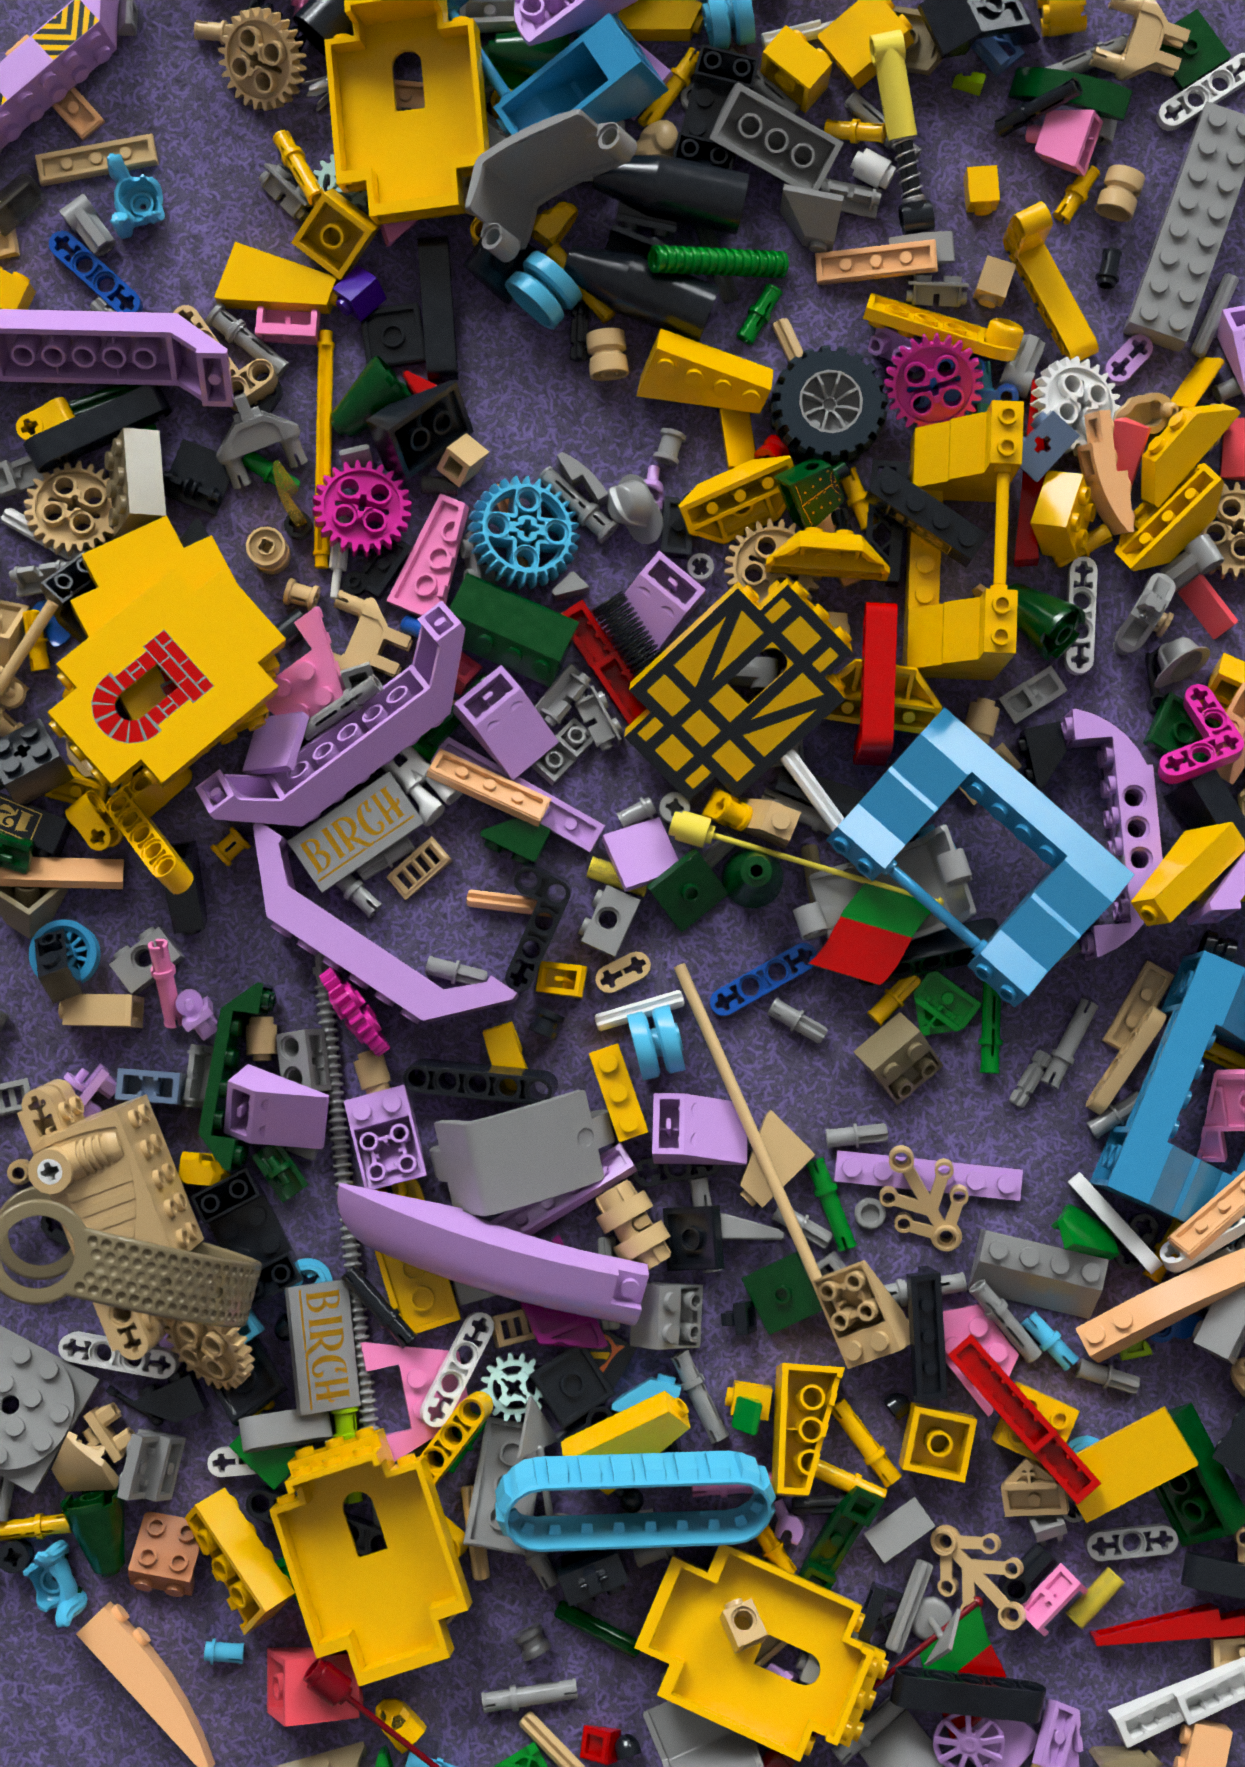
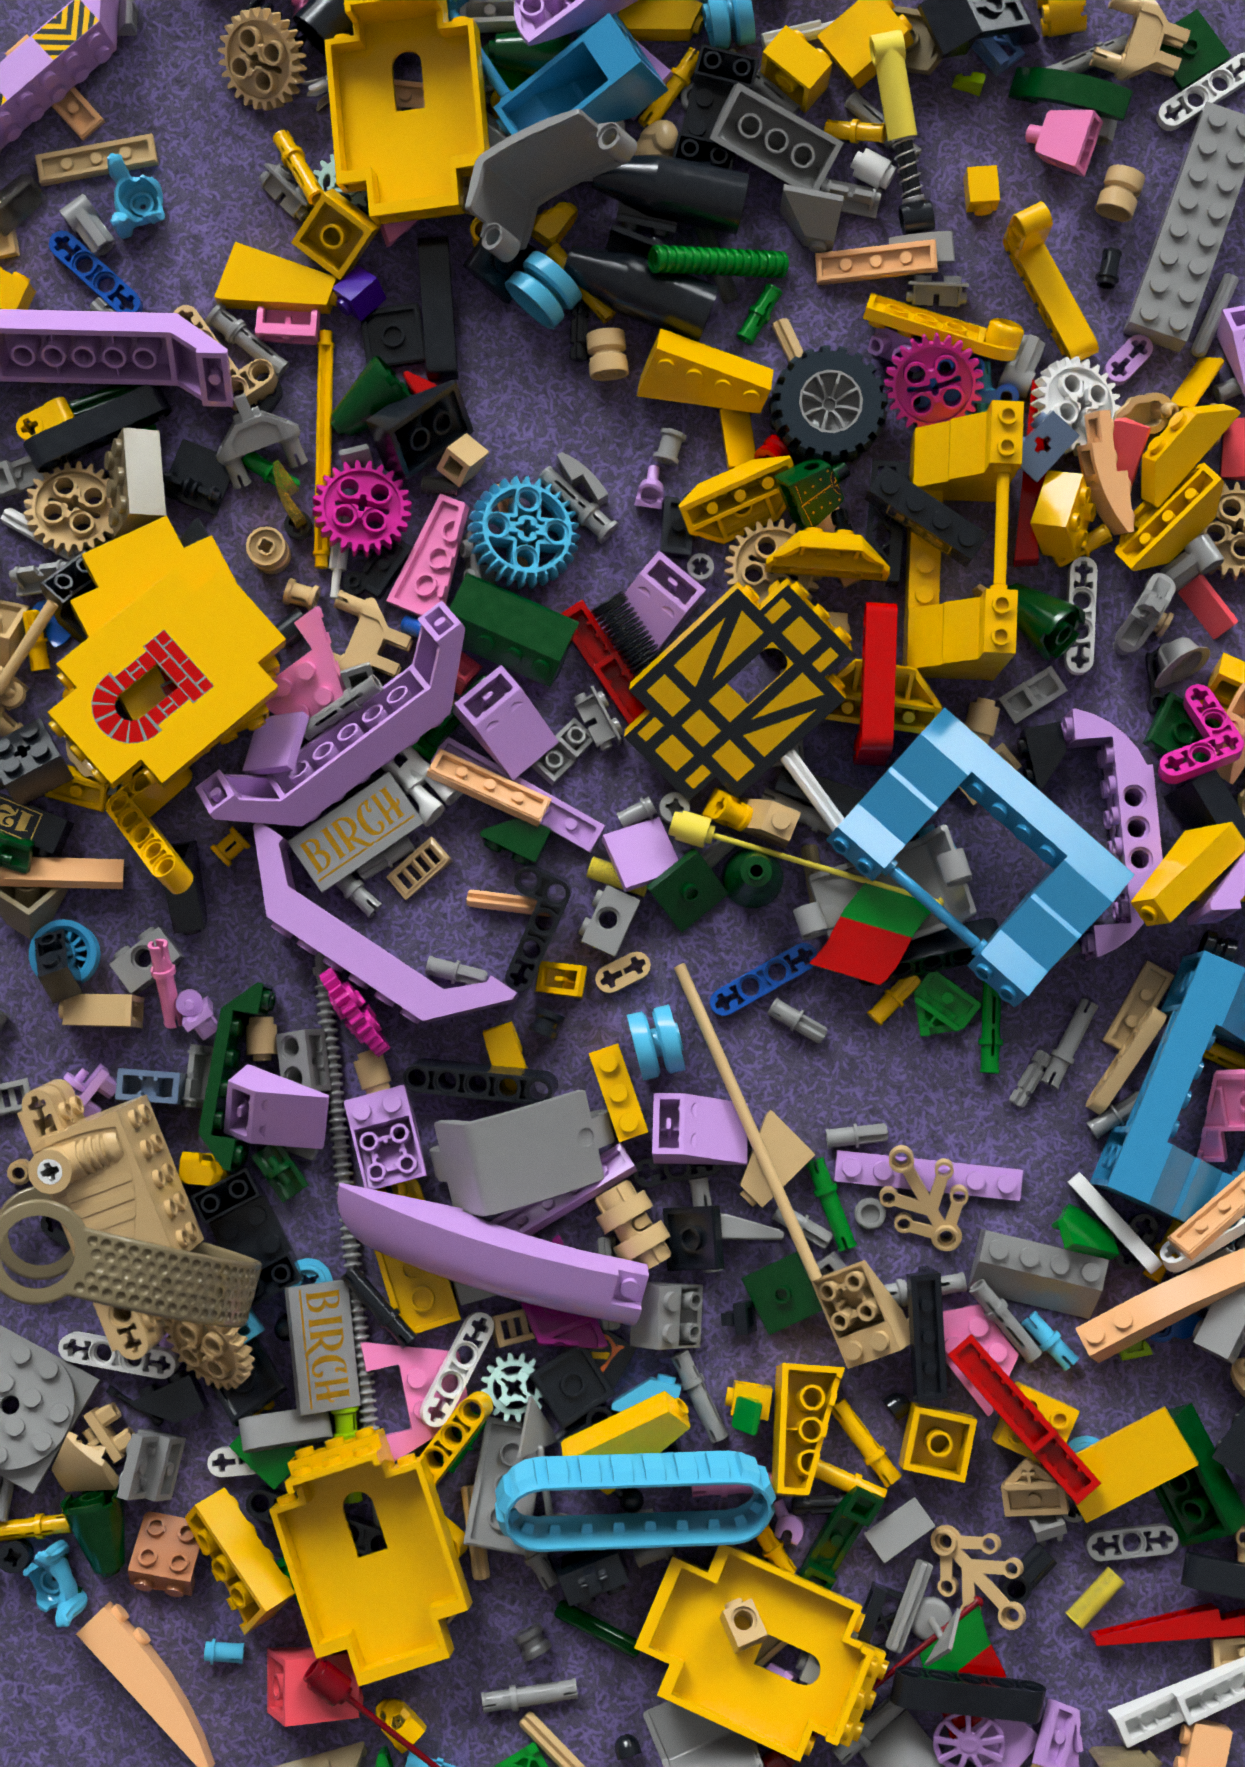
(93, 821): yellow piece -> none
(210, 30): tan pin -> none
(564, 690): light grey hinge -> none
(570, 587): light grey slope -> none
(599, 1744): red slope -> none
(618, 1016): white axle -> none
(635, 507): light grey piece -> none
(756, 674): light grey piece -> none
(856, 498): yellow pin -> none
(898, 1058): dark tan slope -> none
(994, 282): tan brick -> none
(1028, 112): black pin -> none
(1051, 1597): bright pink hinge -> none
(1076, 195): yellow pin -> none
(1107, 1376): light grey axle -> none

